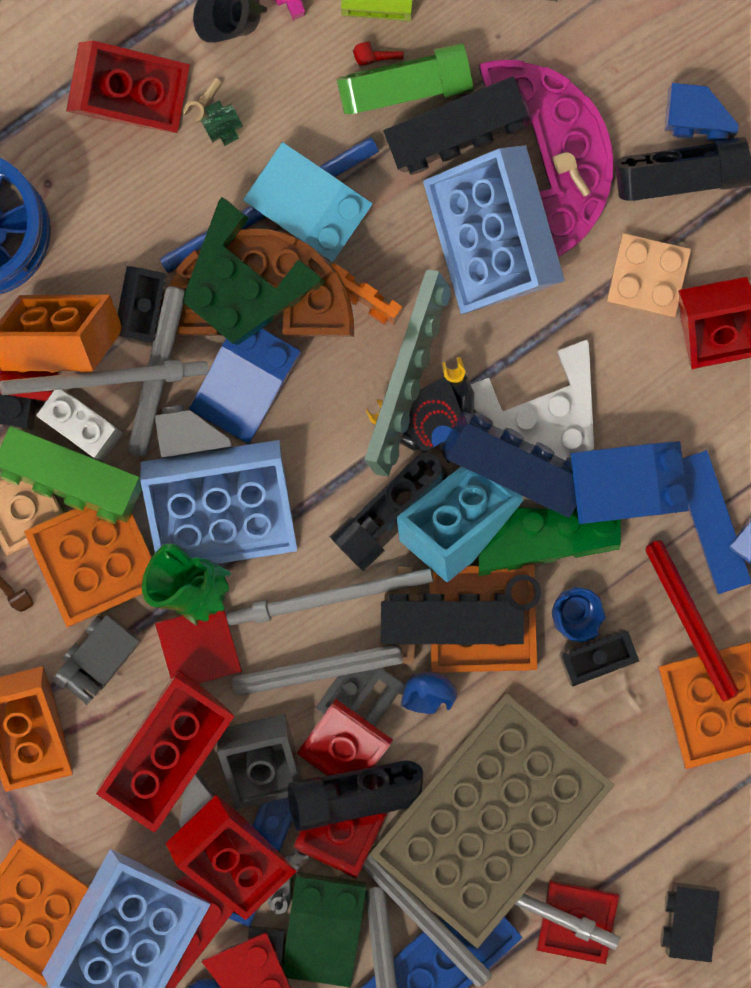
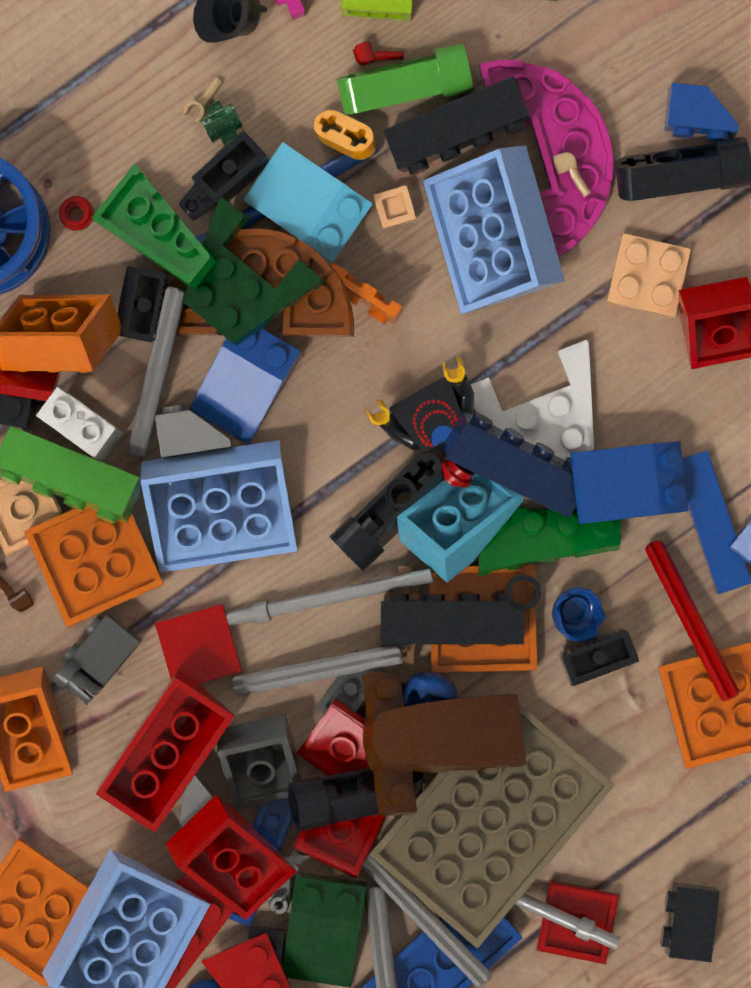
(69, 205): none -> red plate
(127, 86): red slope -> none
(150, 226): none -> green wing
(170, 371): light grey bar -> none
(184, 584): green hat -> none
(224, 176): none -> black hinge
(348, 128): none -> light orange beam
(394, 207): none -> light nougat plate
(405, 379): sand green plate -> none
(433, 738): none -> reddish brown slope
(456, 474): none -> red plate

